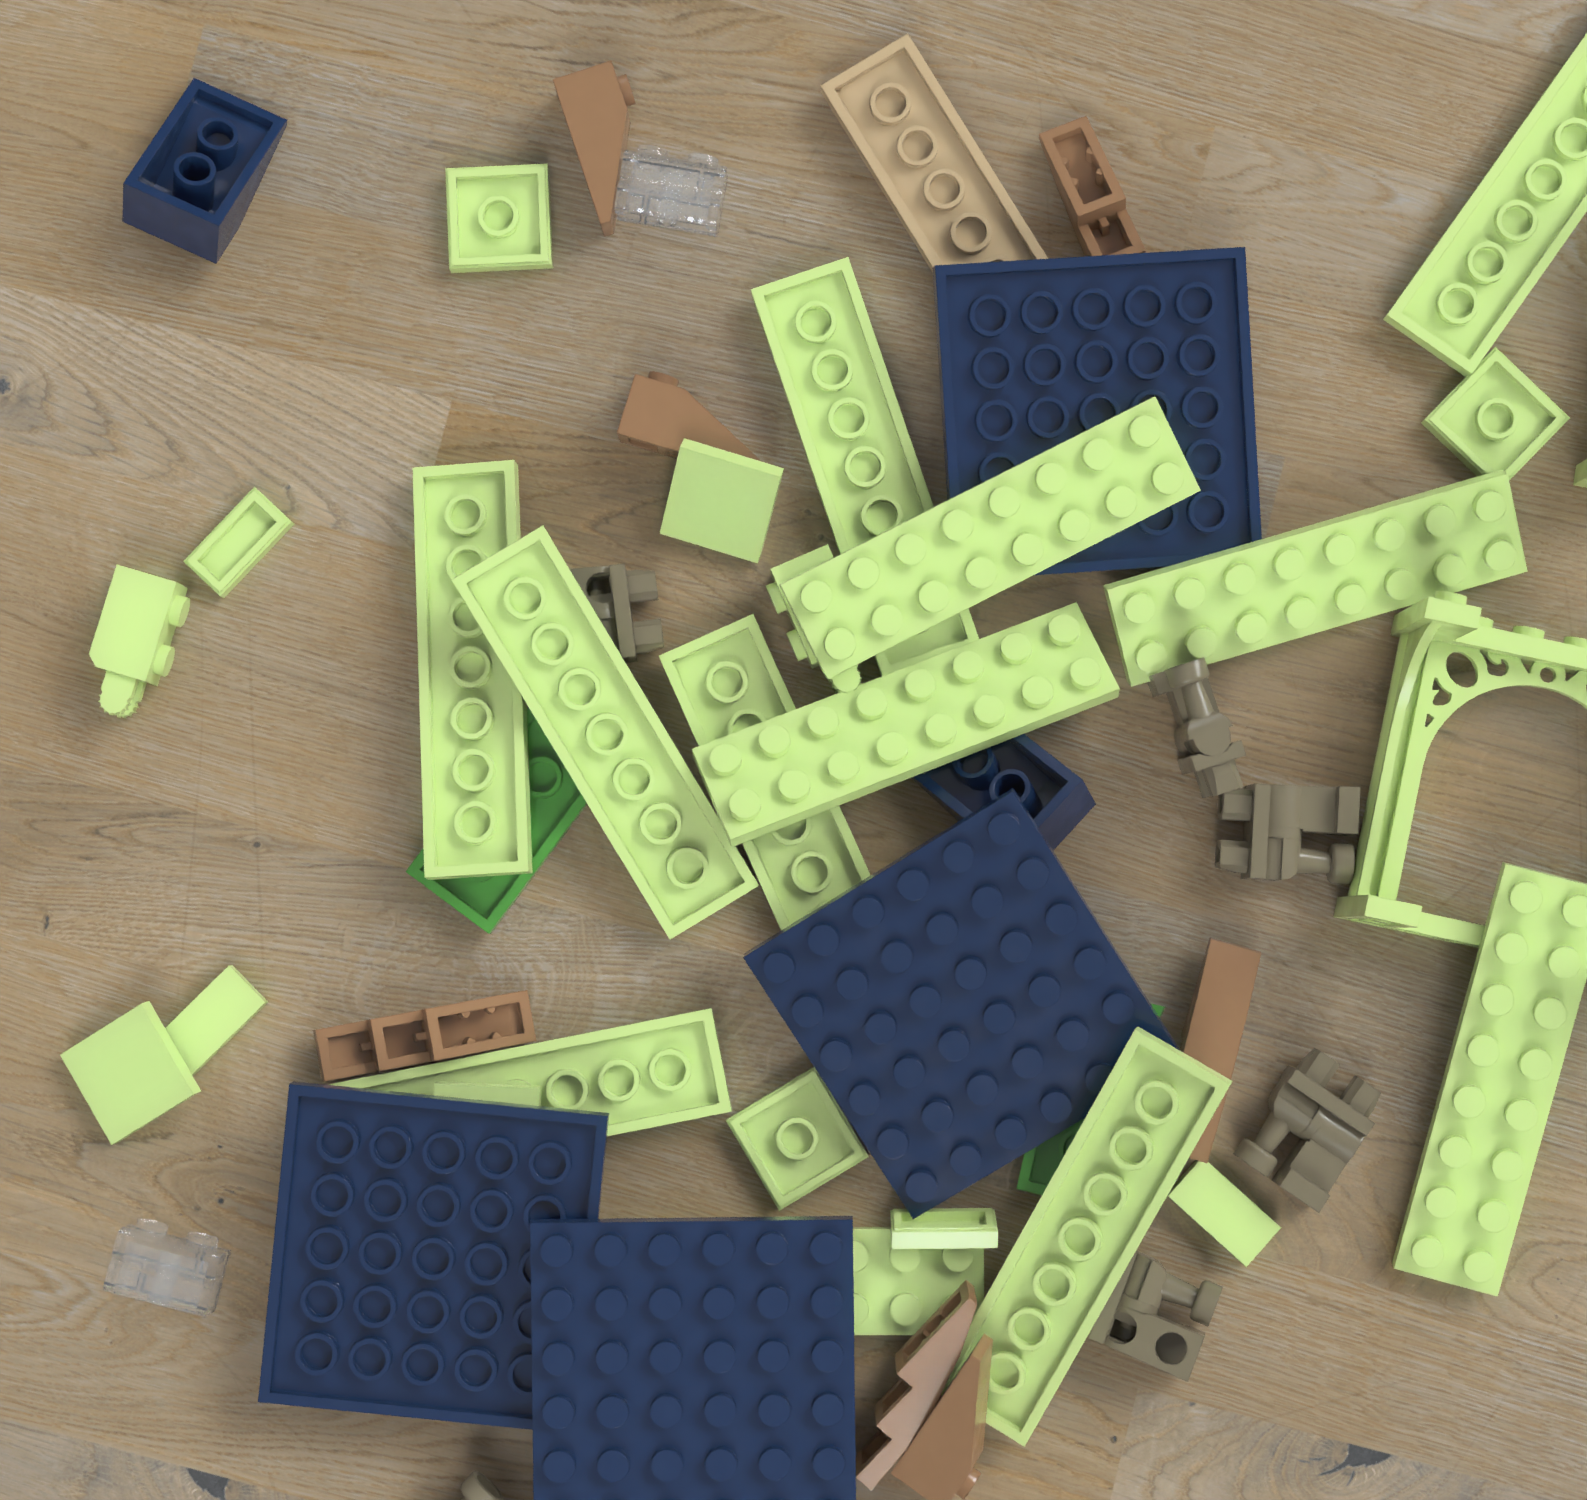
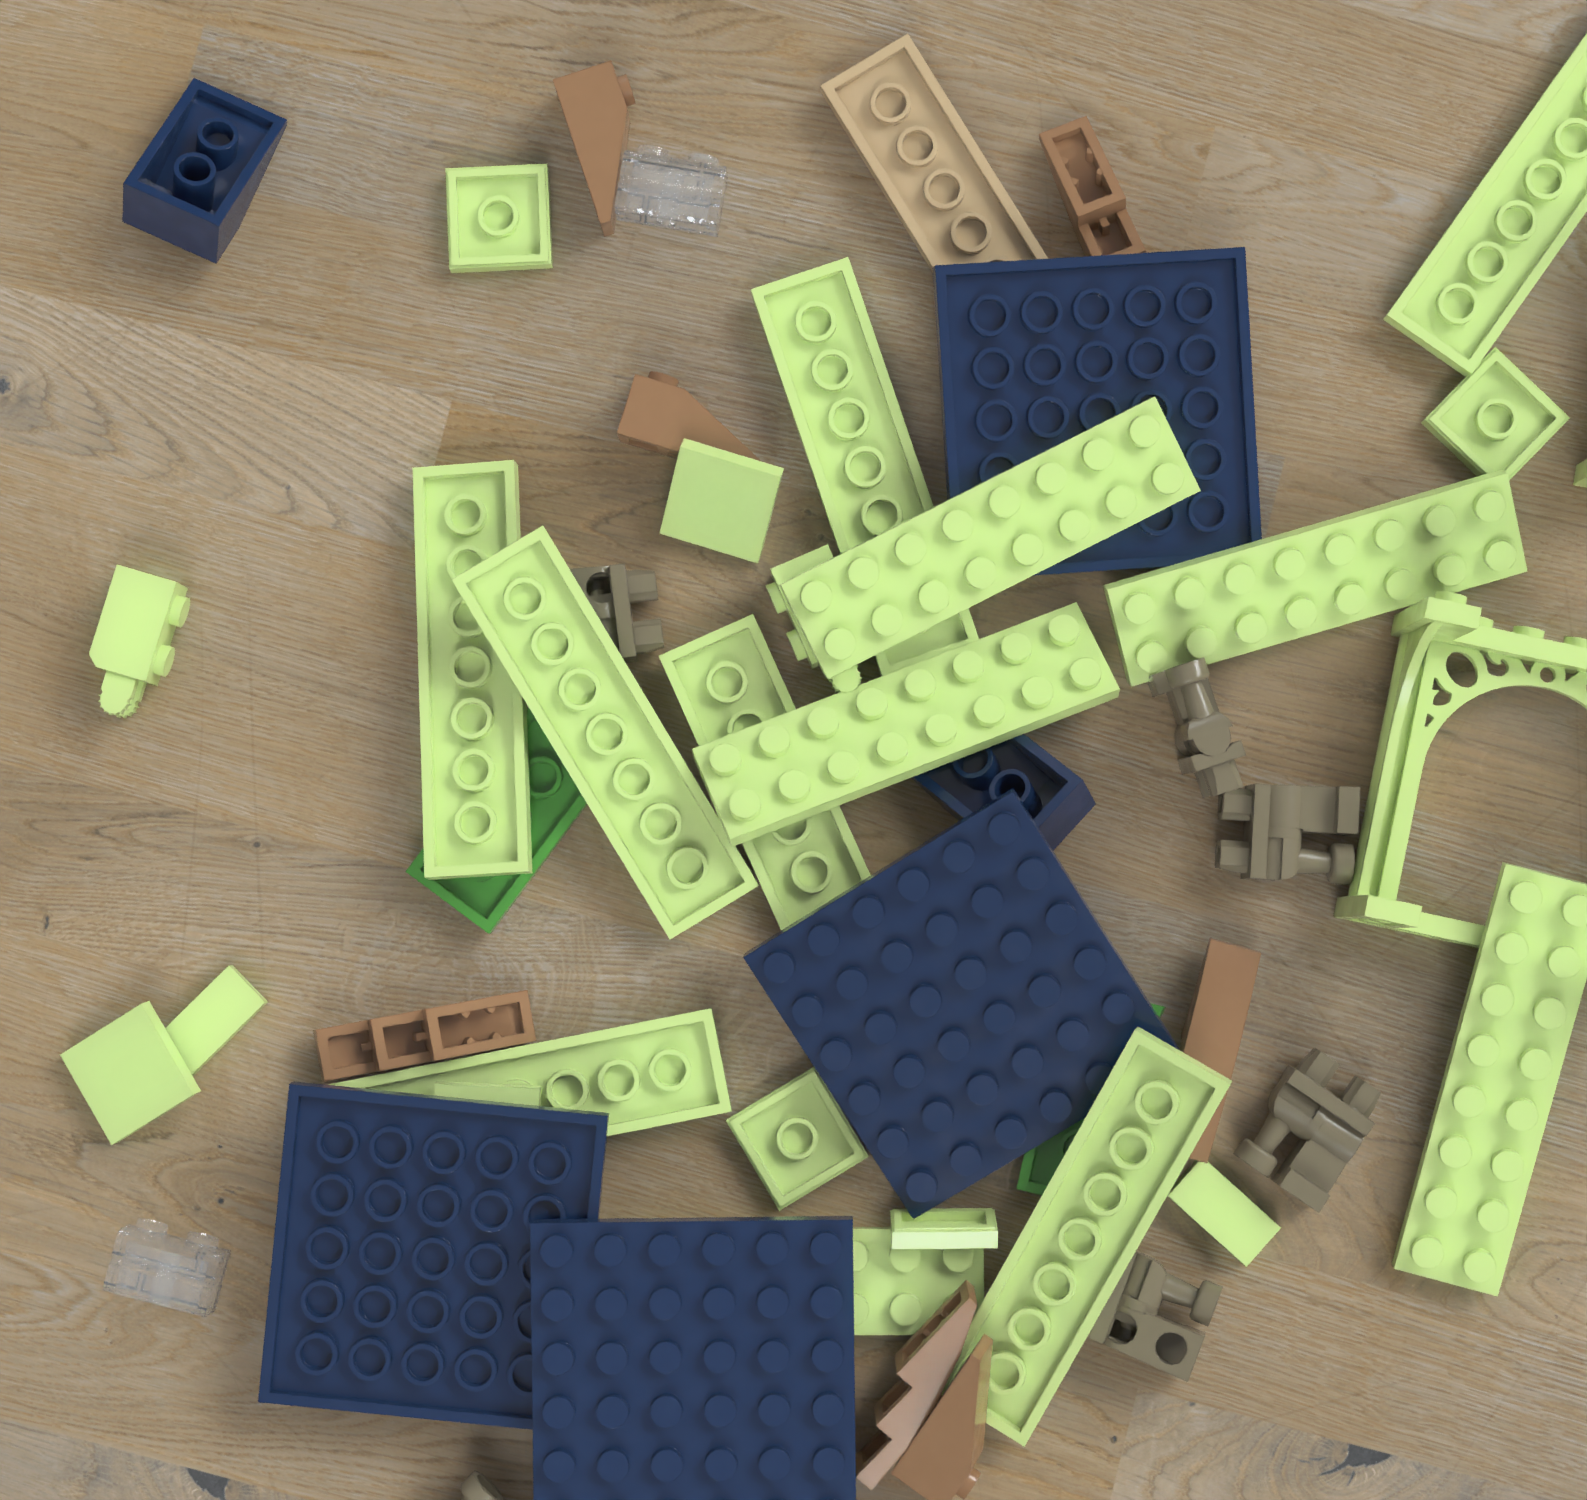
(238, 542): yellowish green tile -> none

